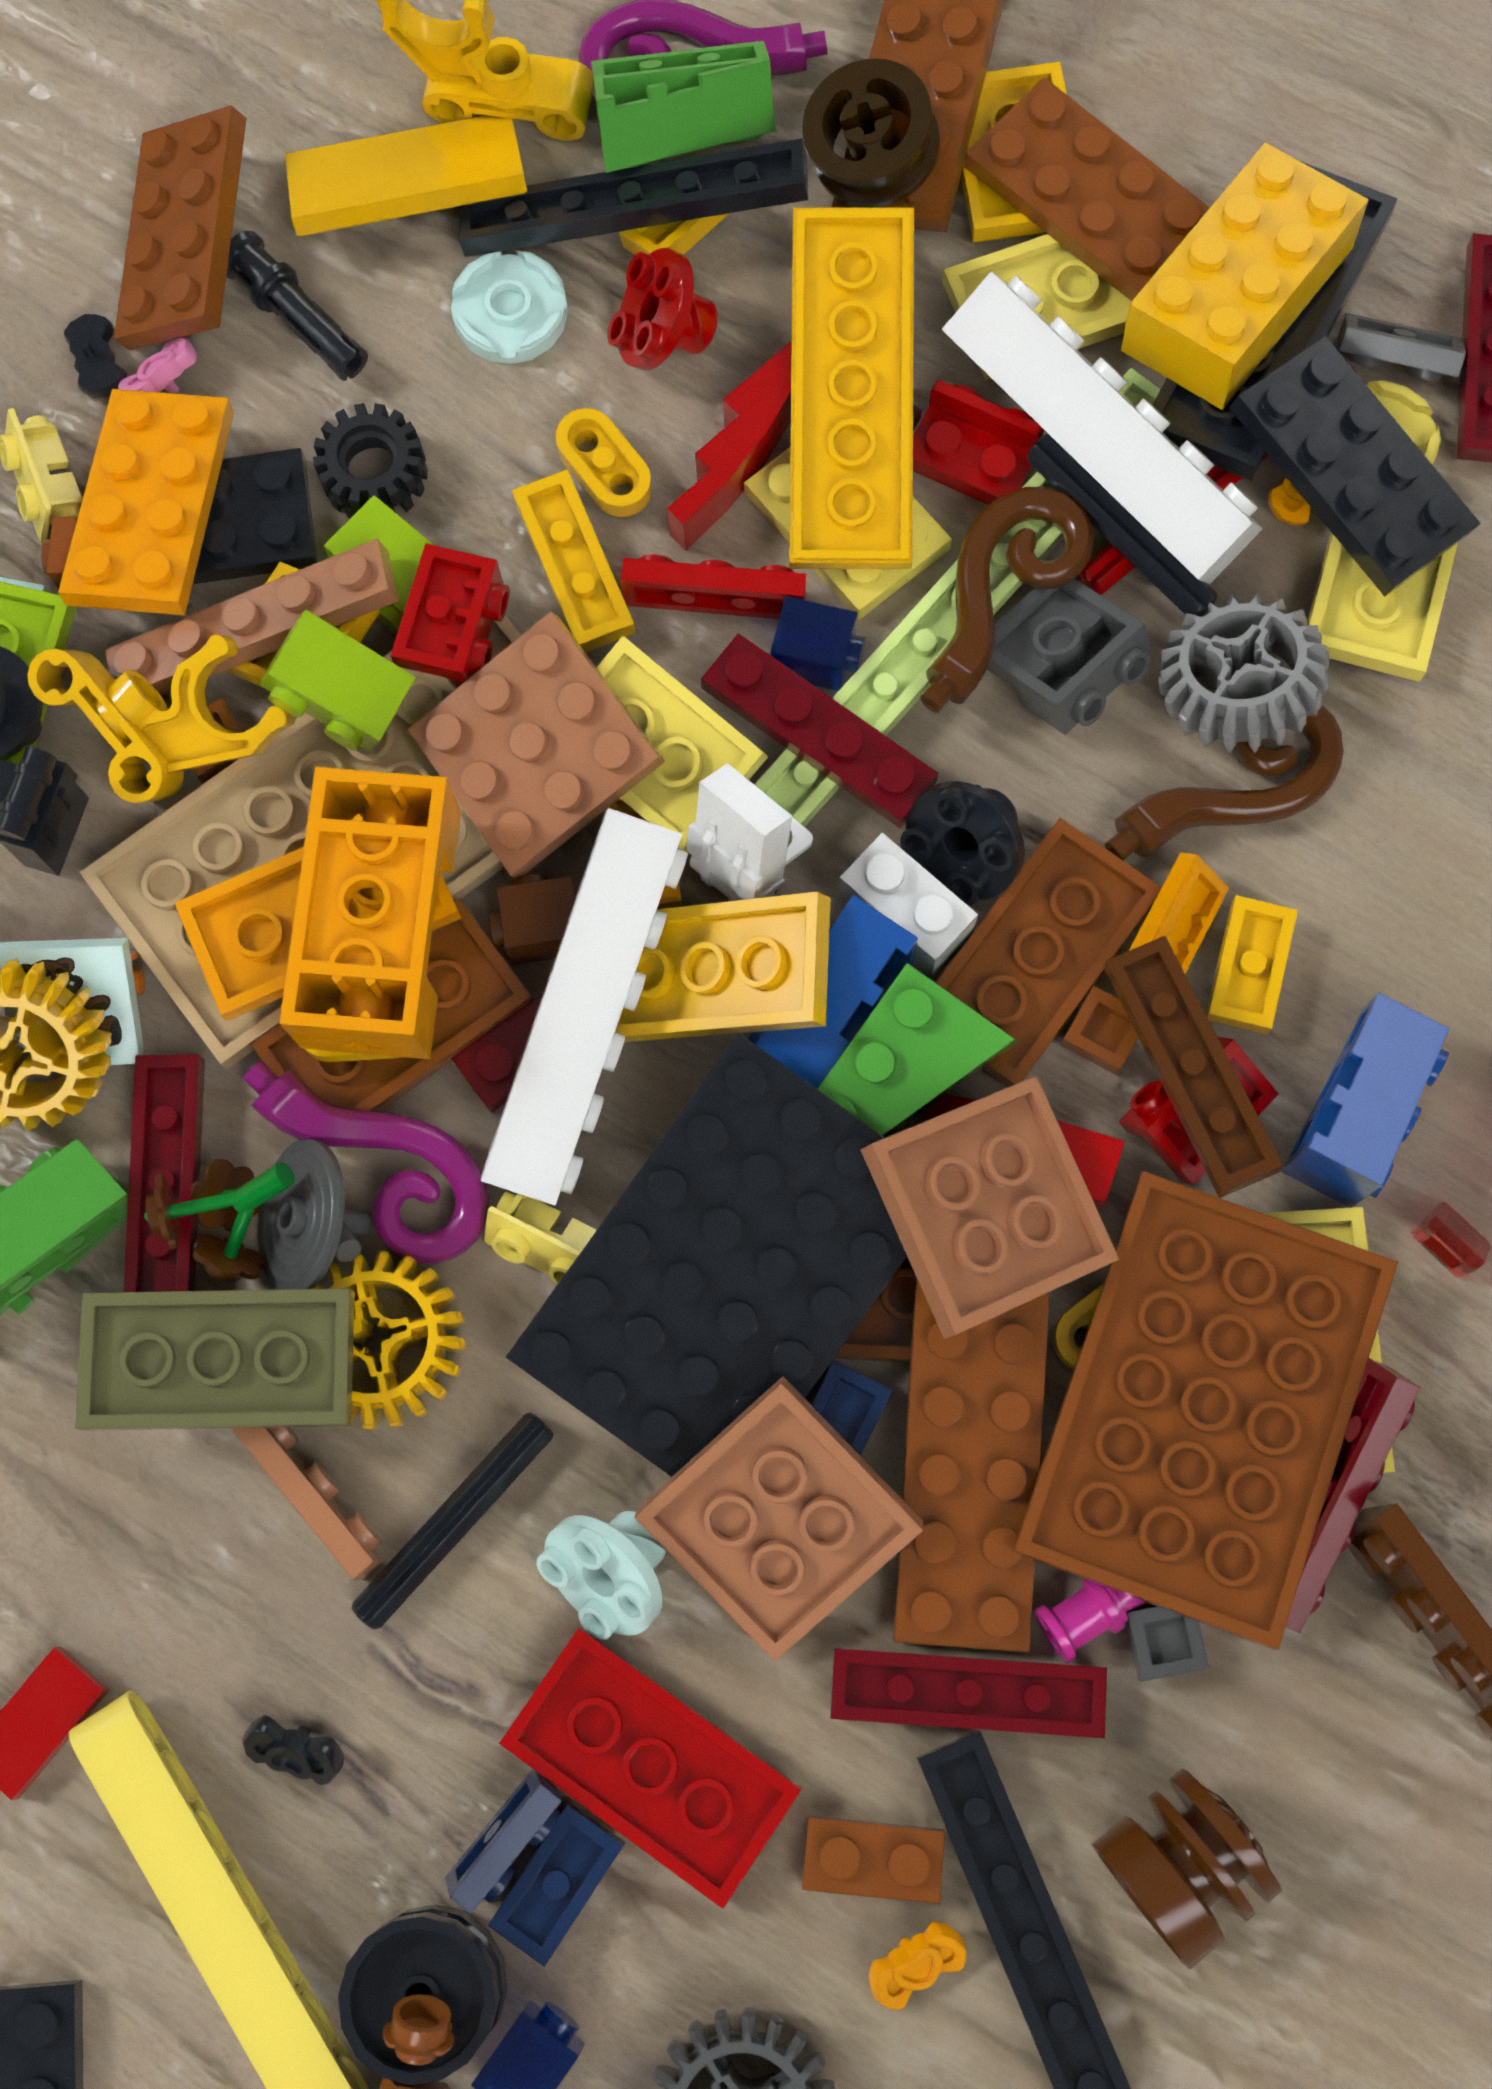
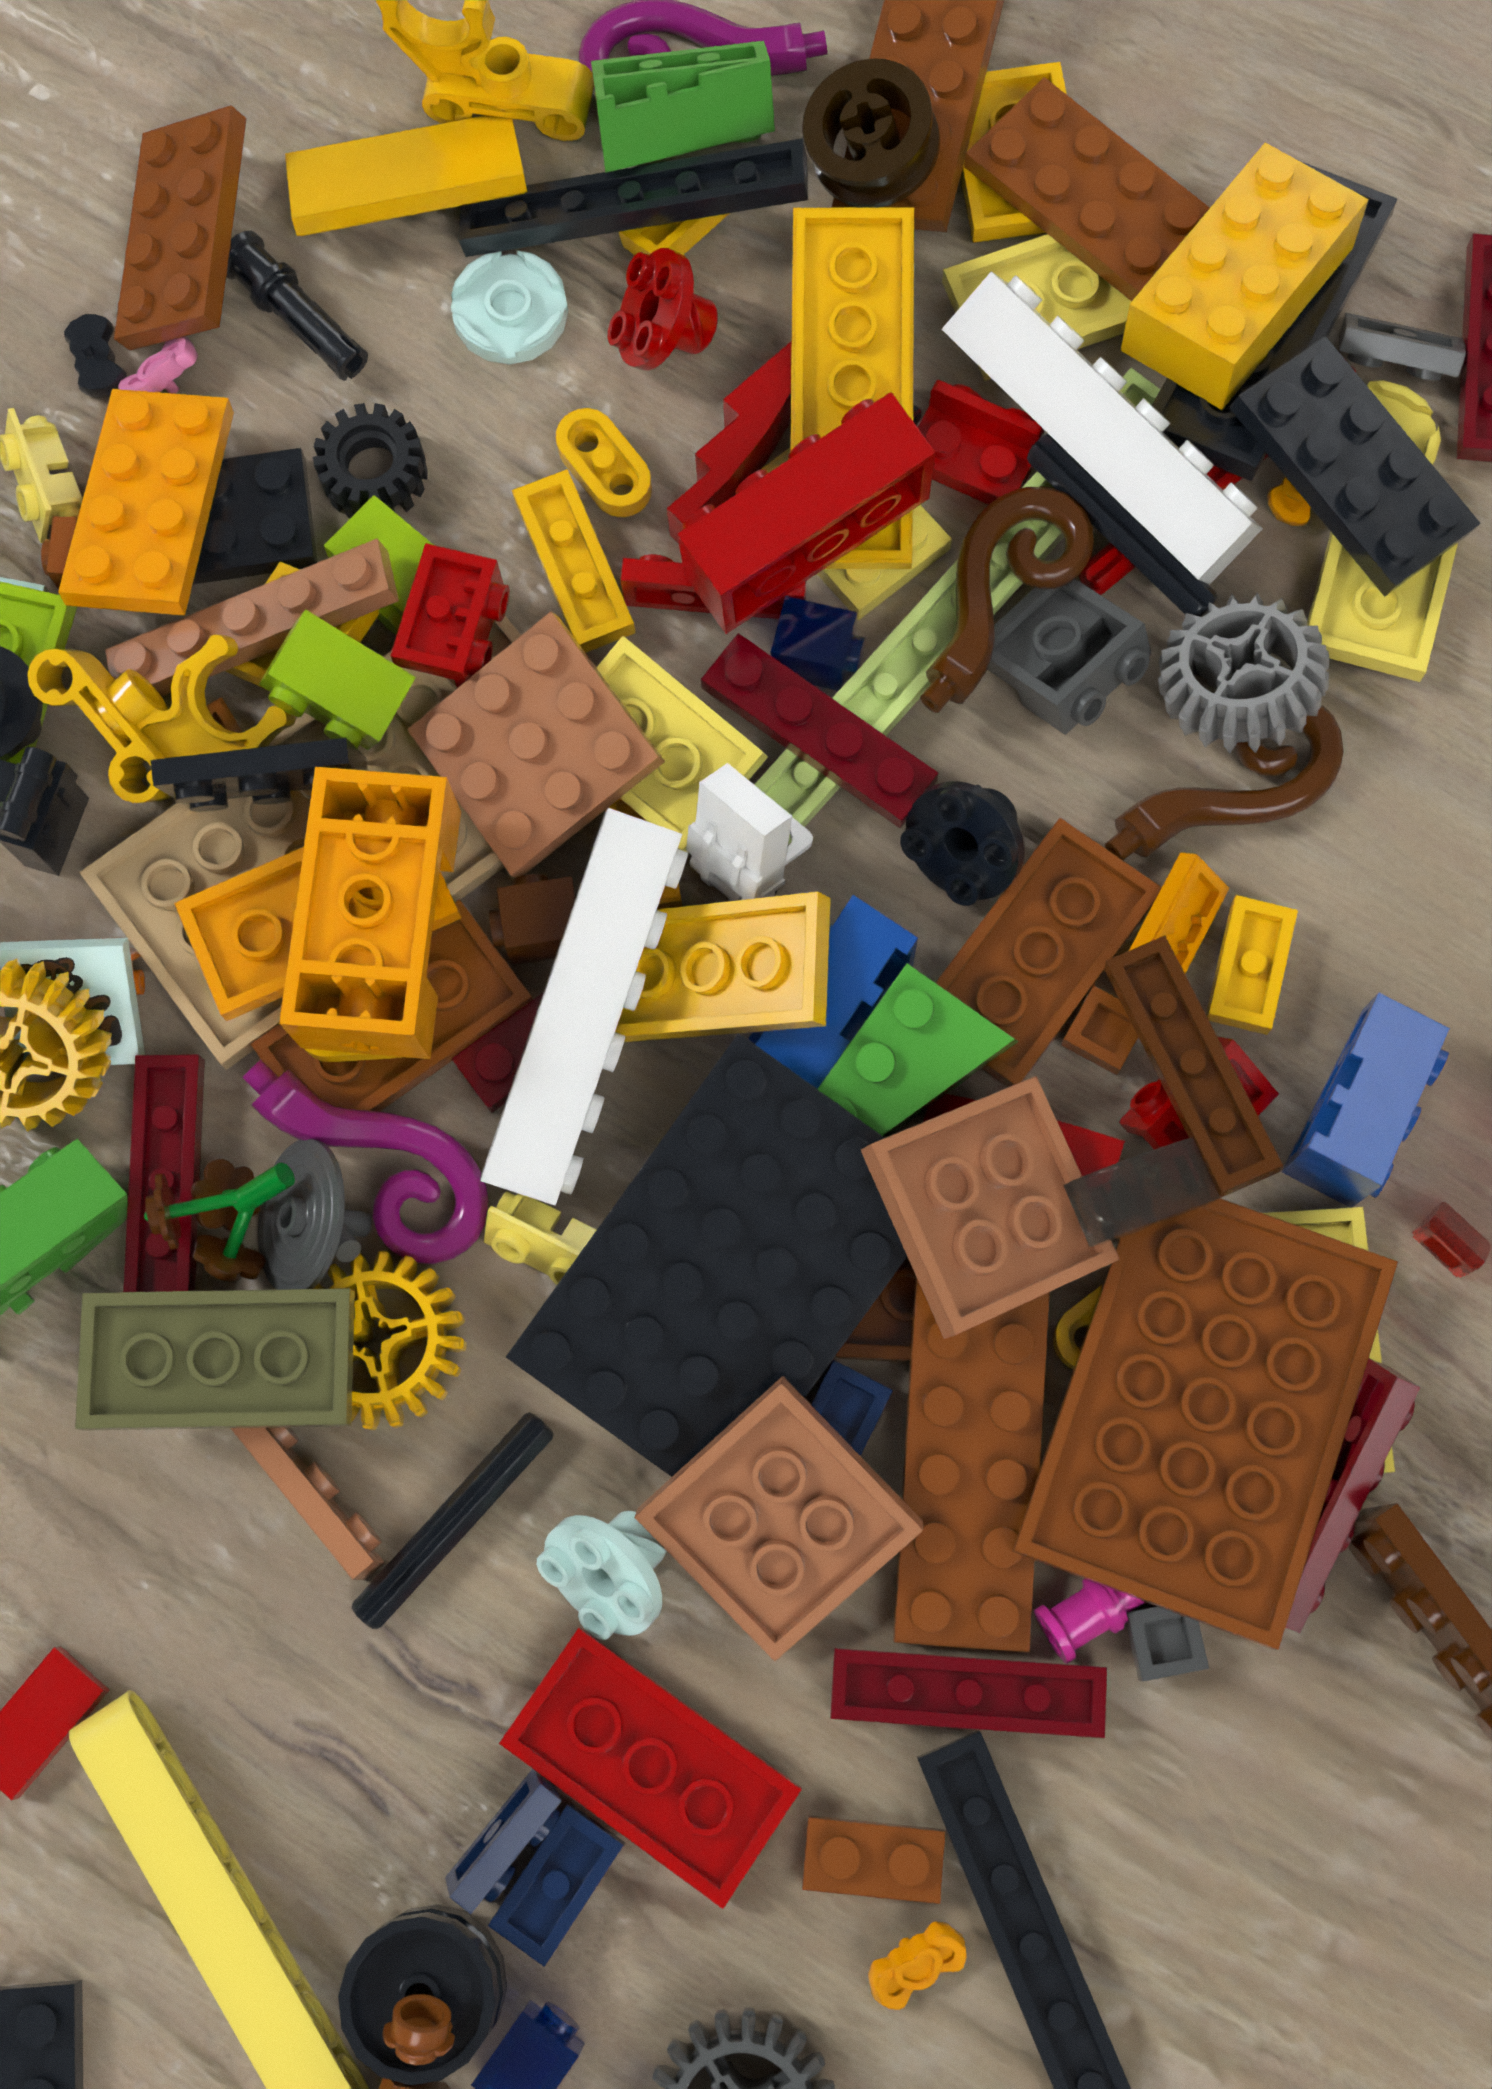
(261, 772): none -> black plate
(293, 1750): black piece -> none
(806, 511): none -> red brick
(911, 898): white brick -> none
(1141, 1192): none -> clear smoke slope
(1188, 1867): reddish brown wheel -> none

